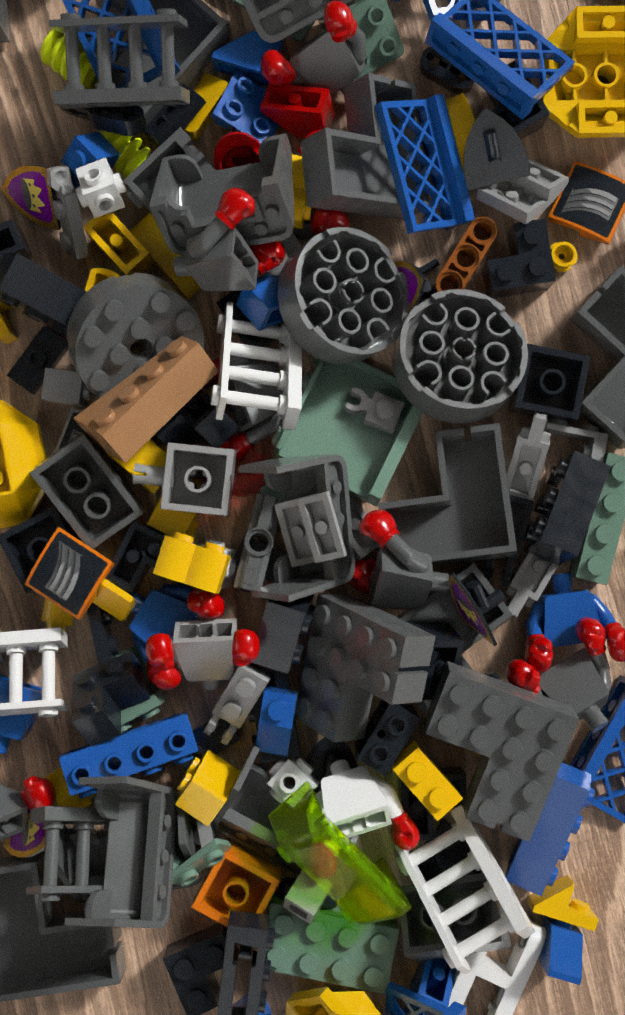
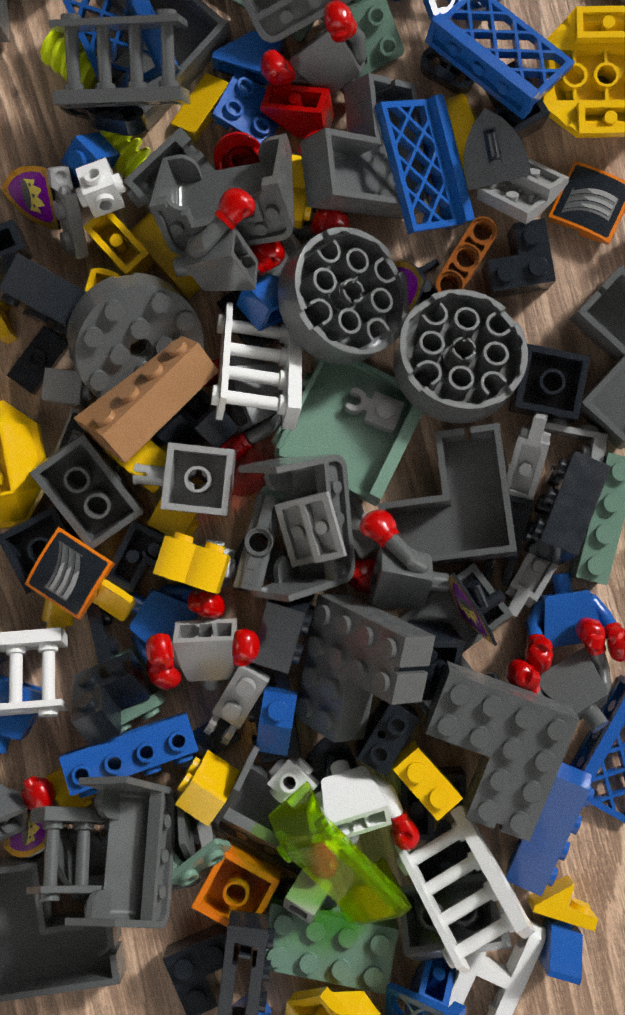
(173, 117): black plate -> none
(569, 253): yellow plate -> none

